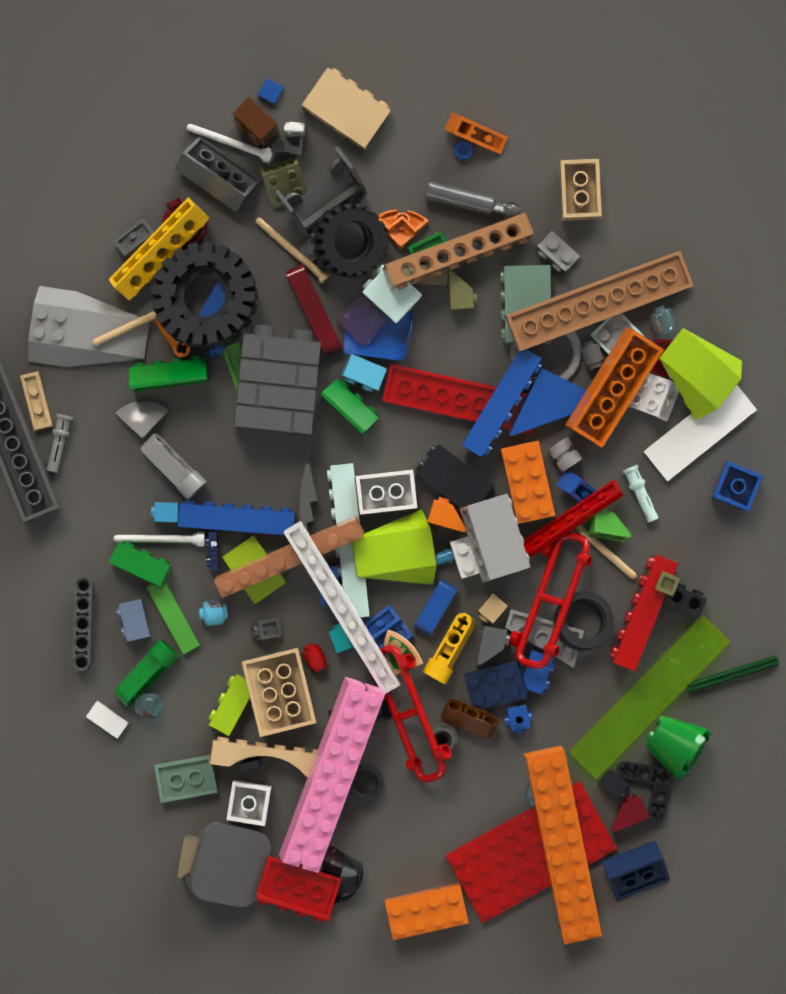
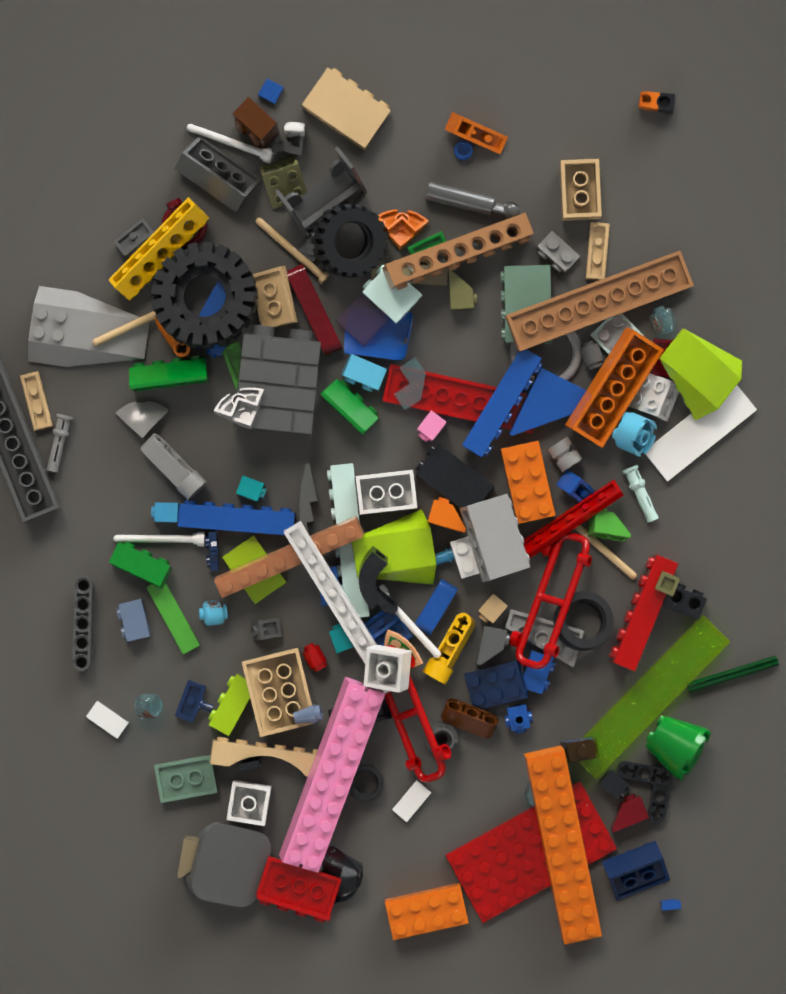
(142, 677): green beam -> none
(192, 701): none -> dark blue plate
(241, 407): none -> light grey brick
(251, 489): none -> teal brick
(274, 299): none -> tan tile
(311, 714): none -> sand blue cone
(370, 567): none -> black arch
(387, 668): none -> white brick
(411, 800): none -> white tile
(414, 629): none -> white piece
(415, 375): none -> clear light blue tile
(430, 427): none -> bright pink brick
(581, 749): none -> dark brown torso
(597, 251): none -> tan tile
(635, 434): none -> medium azure brick
(657, 102): none -> leg
(670, 904): none -> blue tile
(737, 486): blue brick -> none

